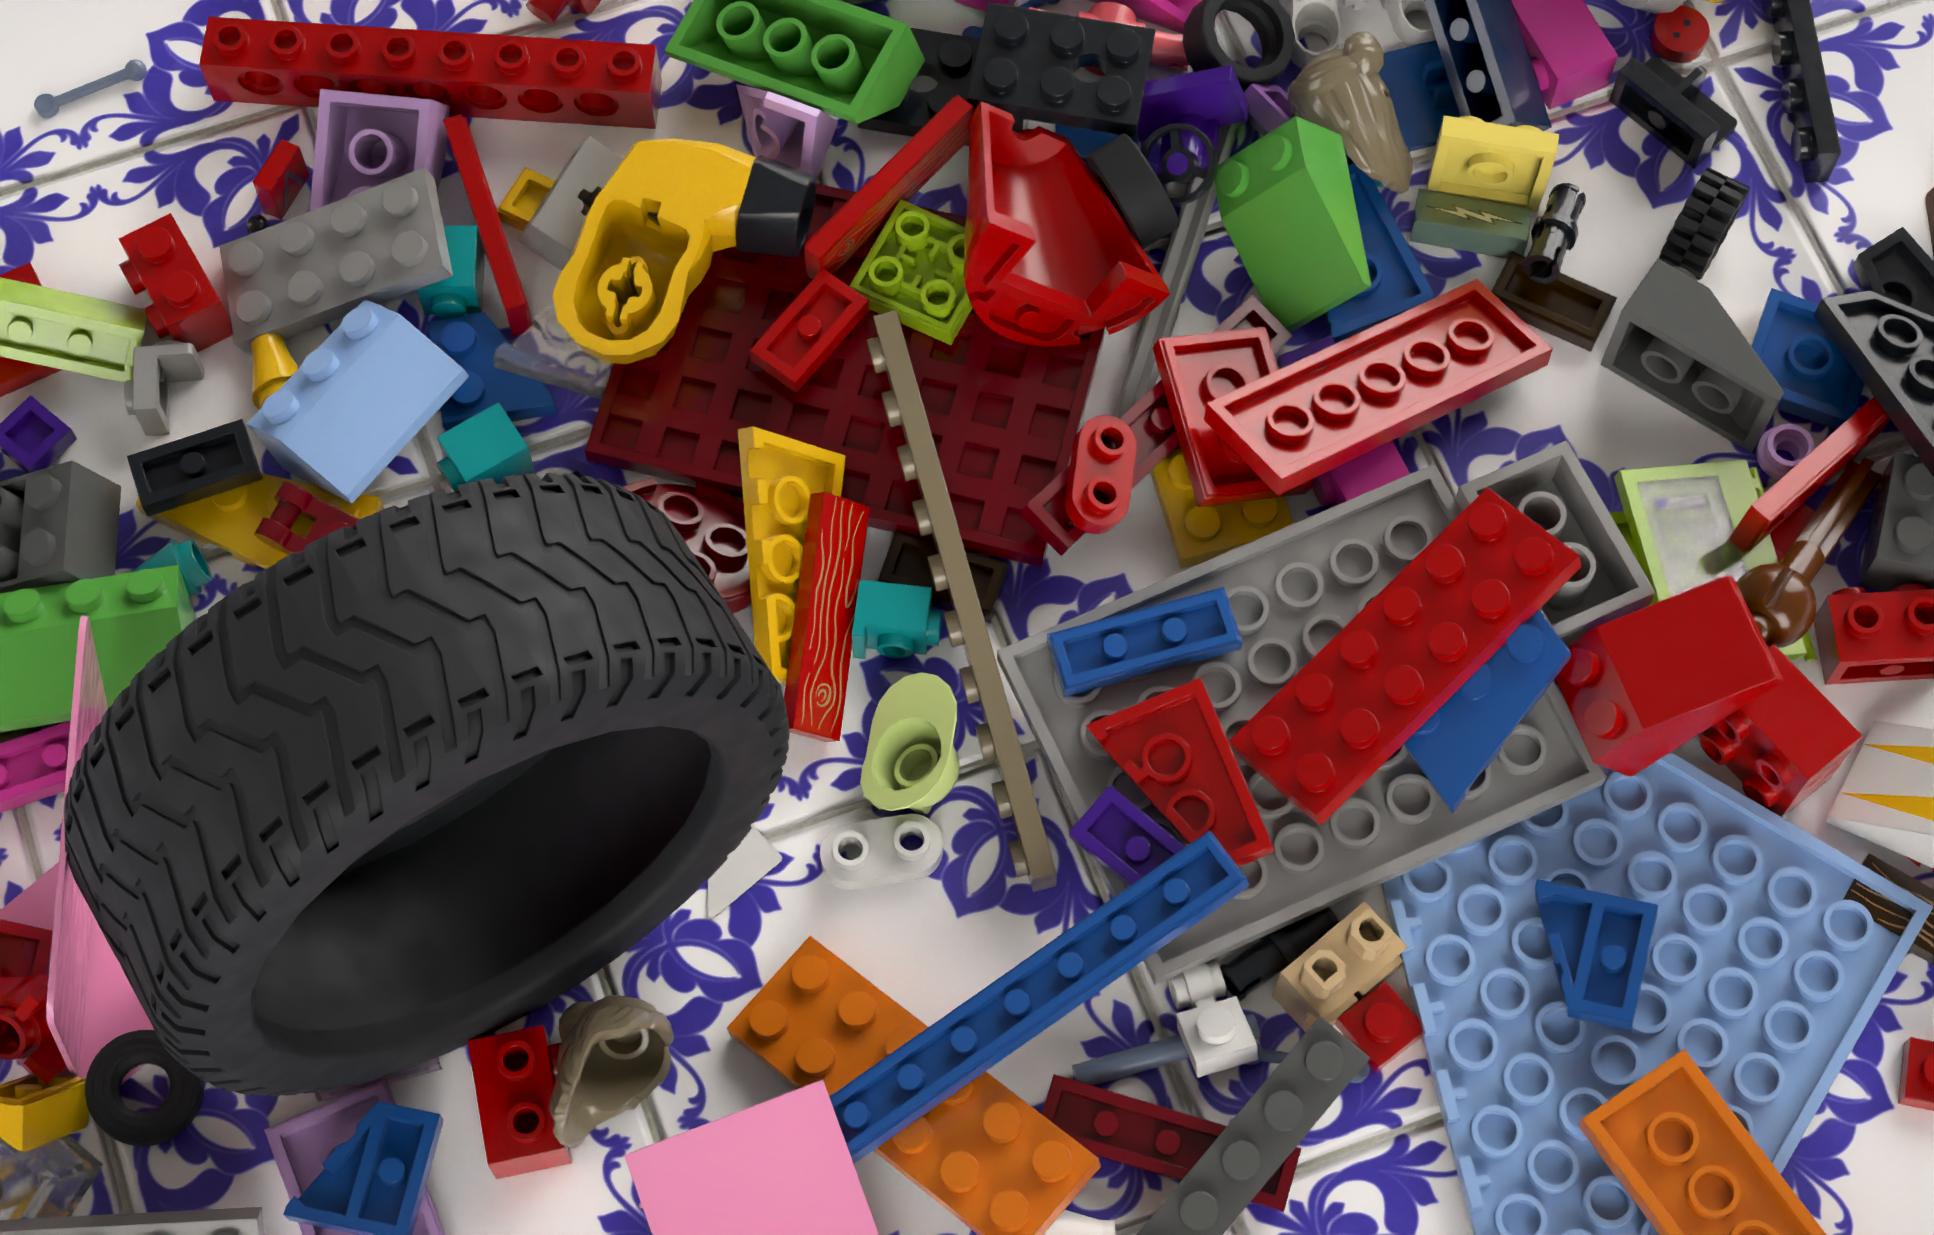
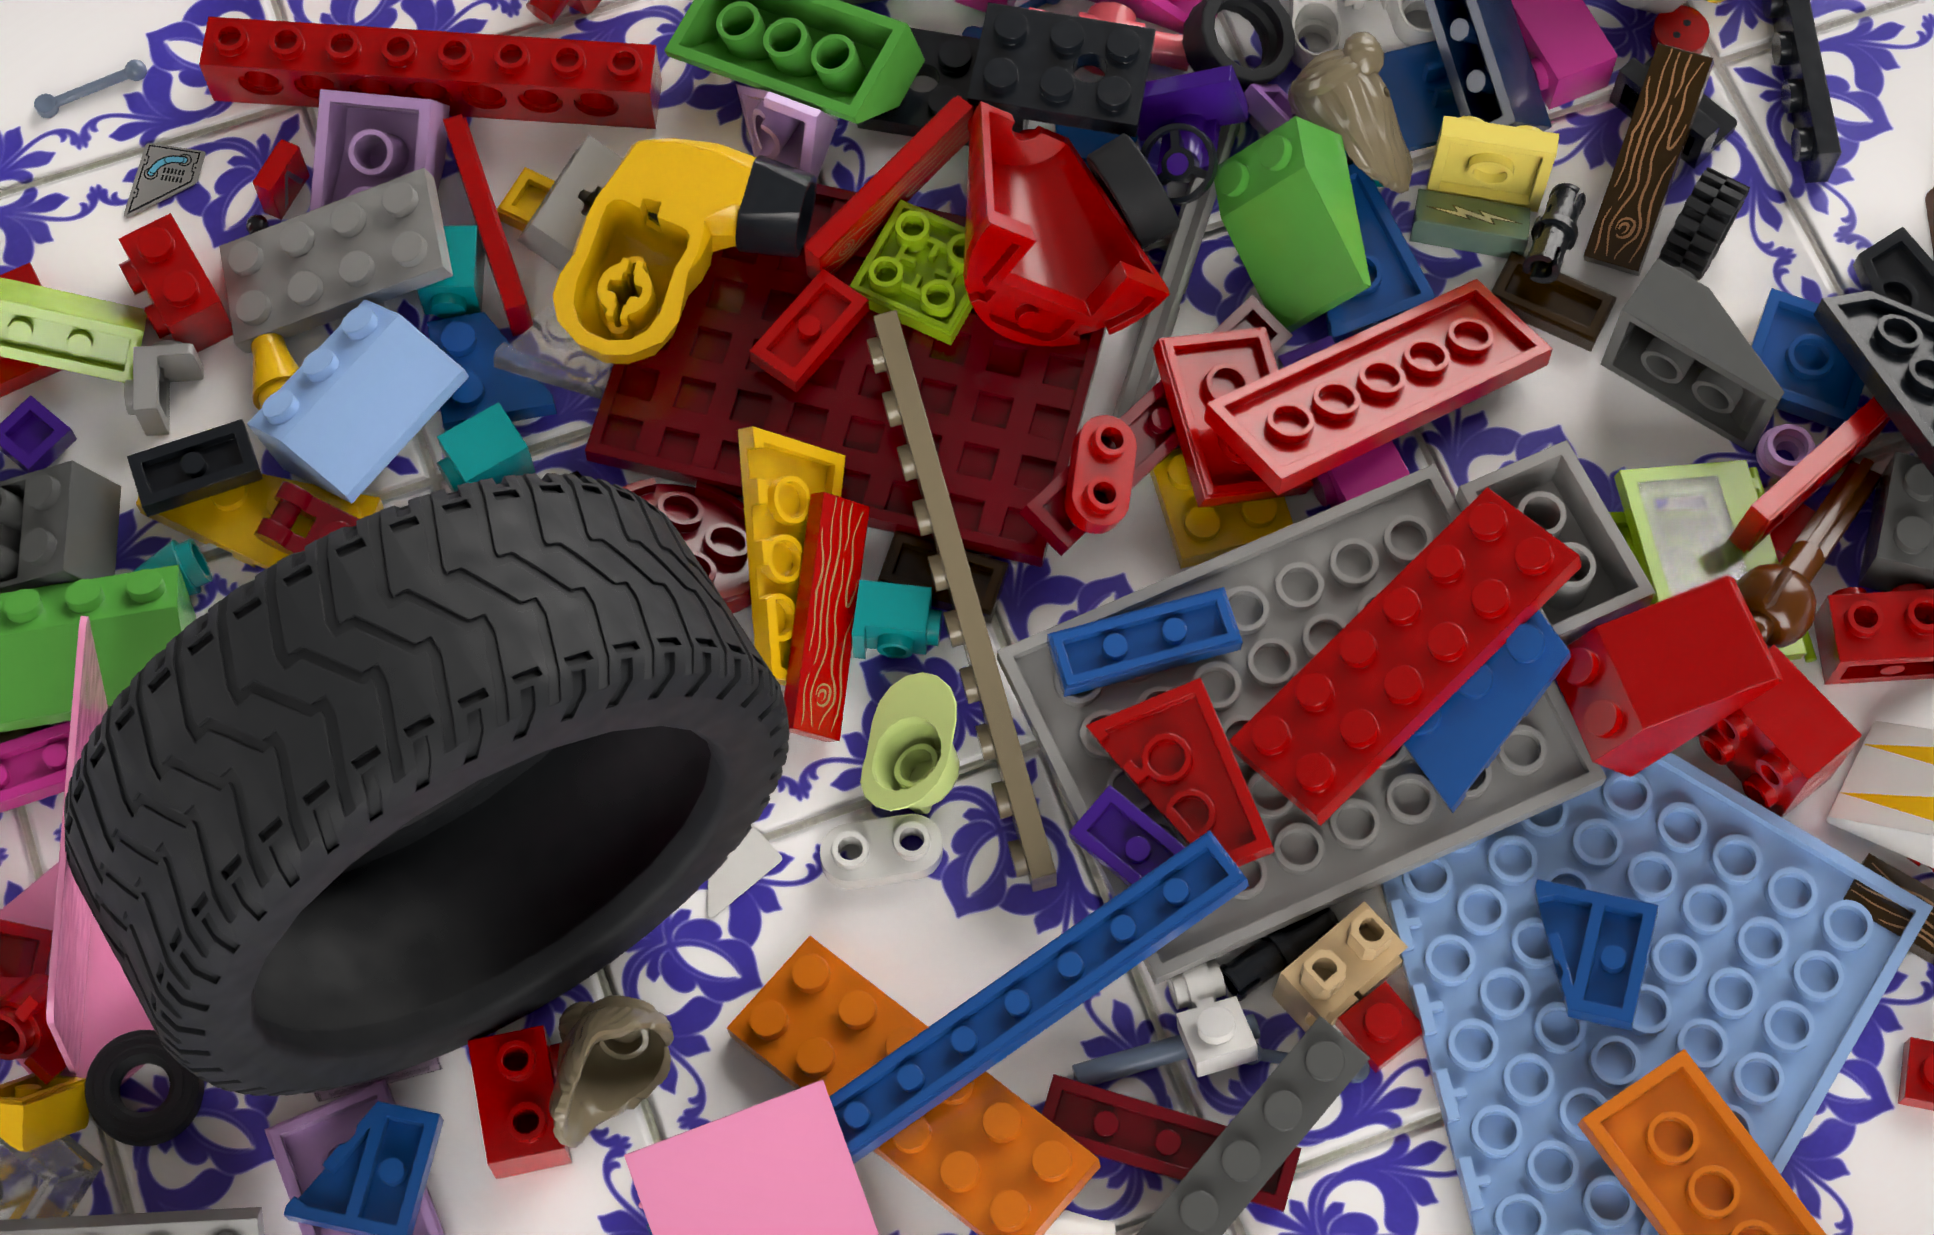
(162, 174): none -> light grey sticker
(1648, 159): none -> dark brown tile

